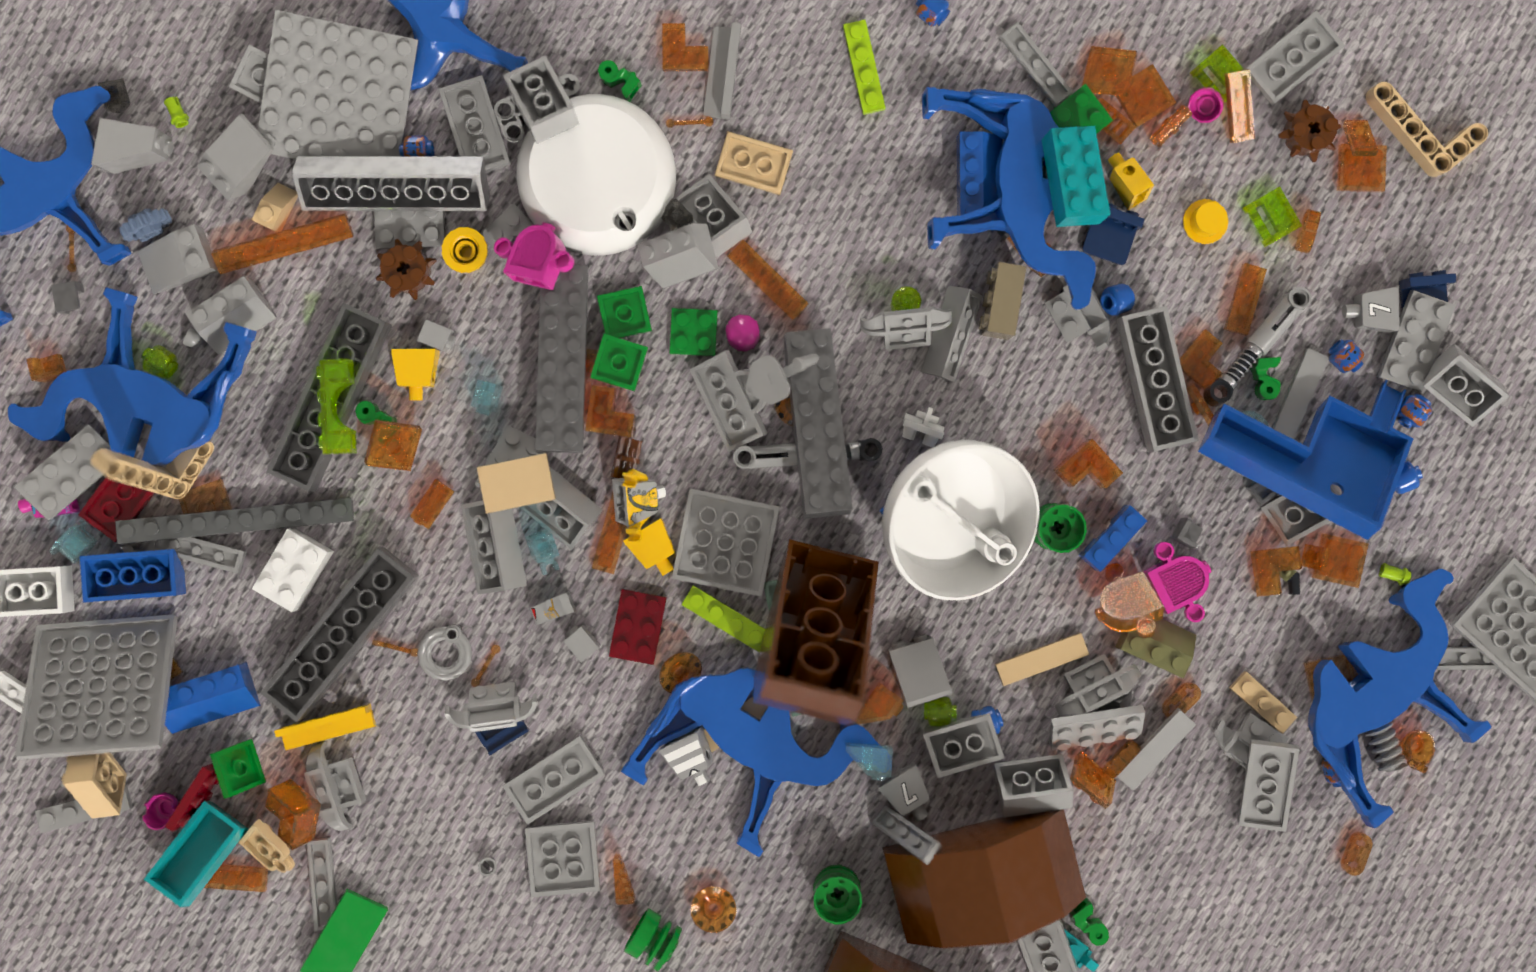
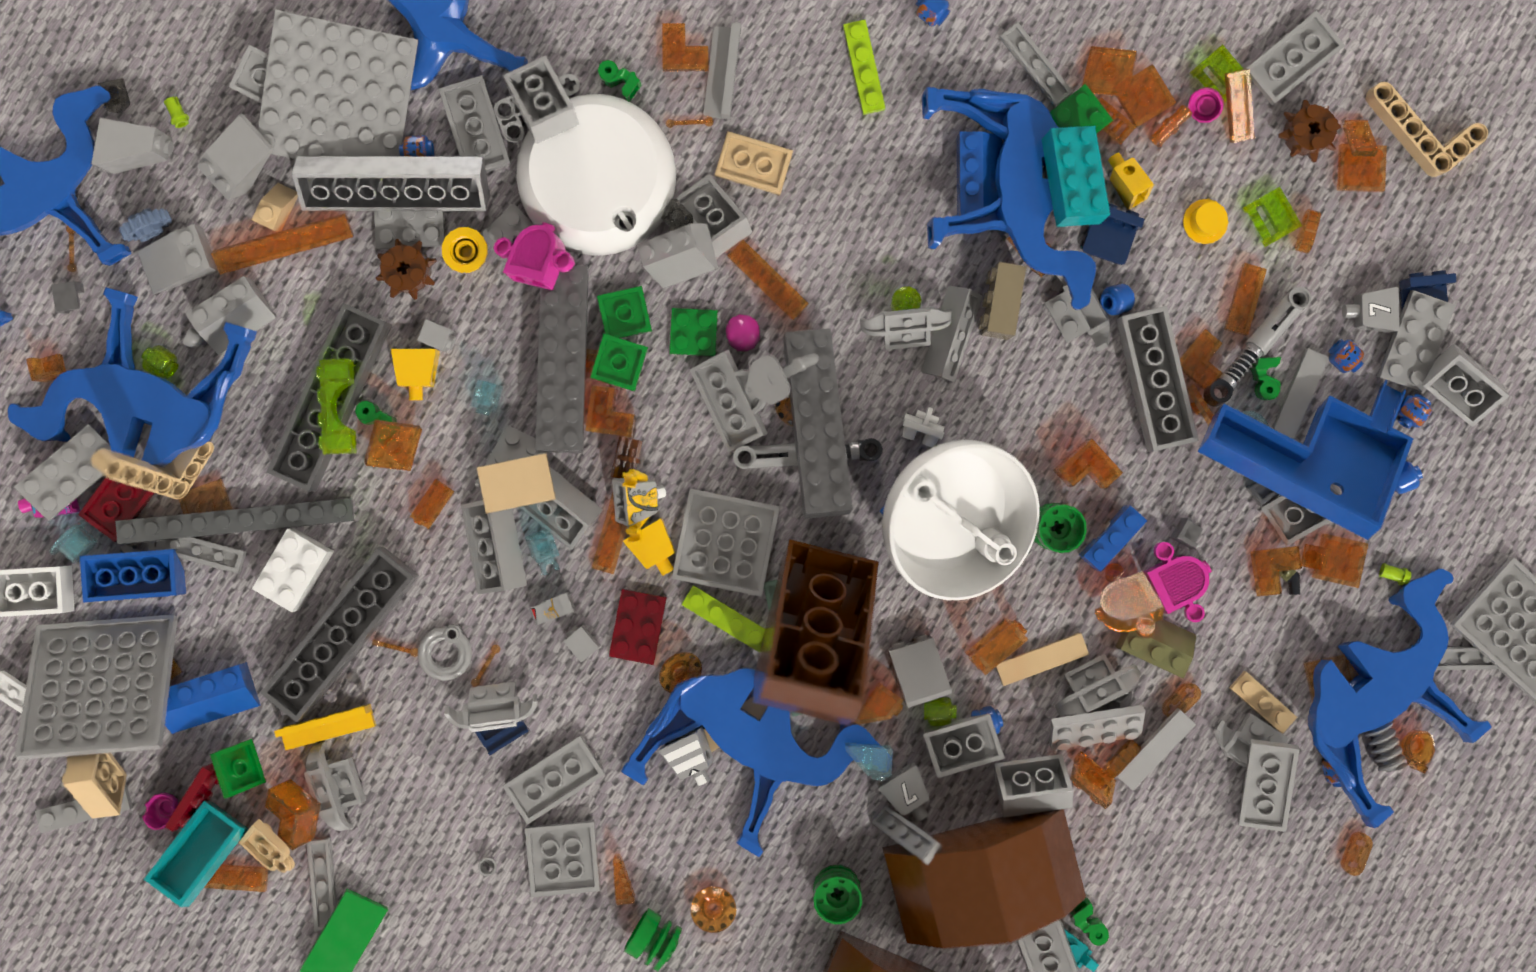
(997, 645): none -> clear orange window

